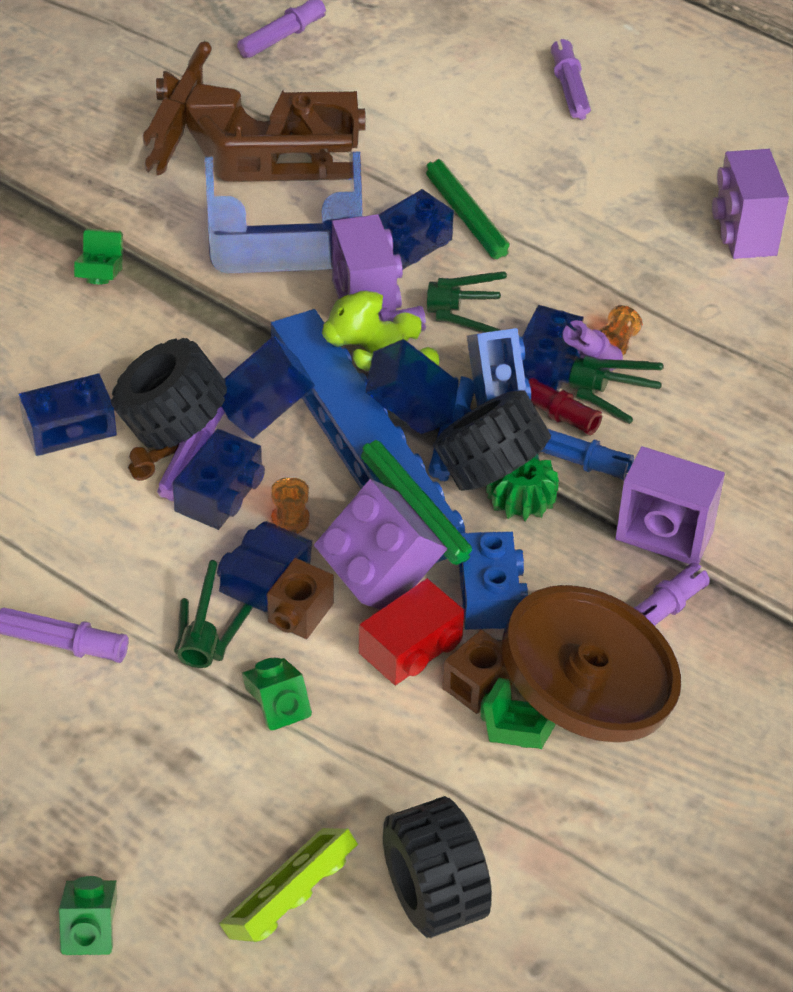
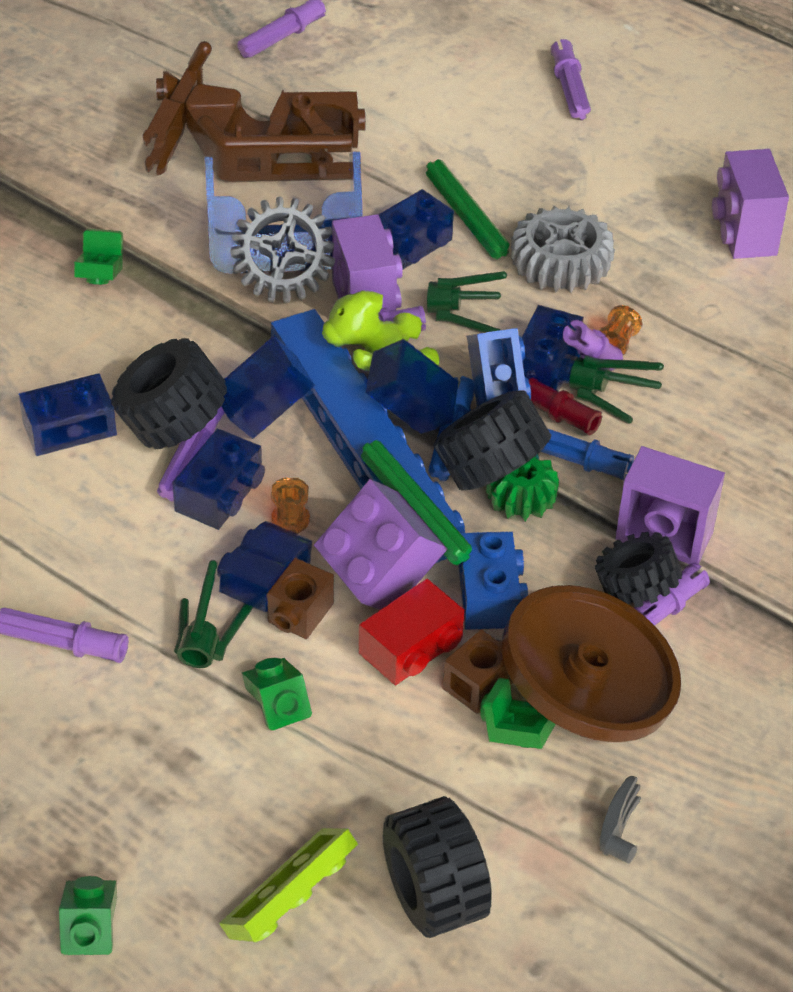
(143, 461): reddish brown hand -> none
(265, 244): none -> light grey gear
(562, 248): none -> light grey gear
(615, 821): none -> dark grey piece
(639, 568): none -> black tyre

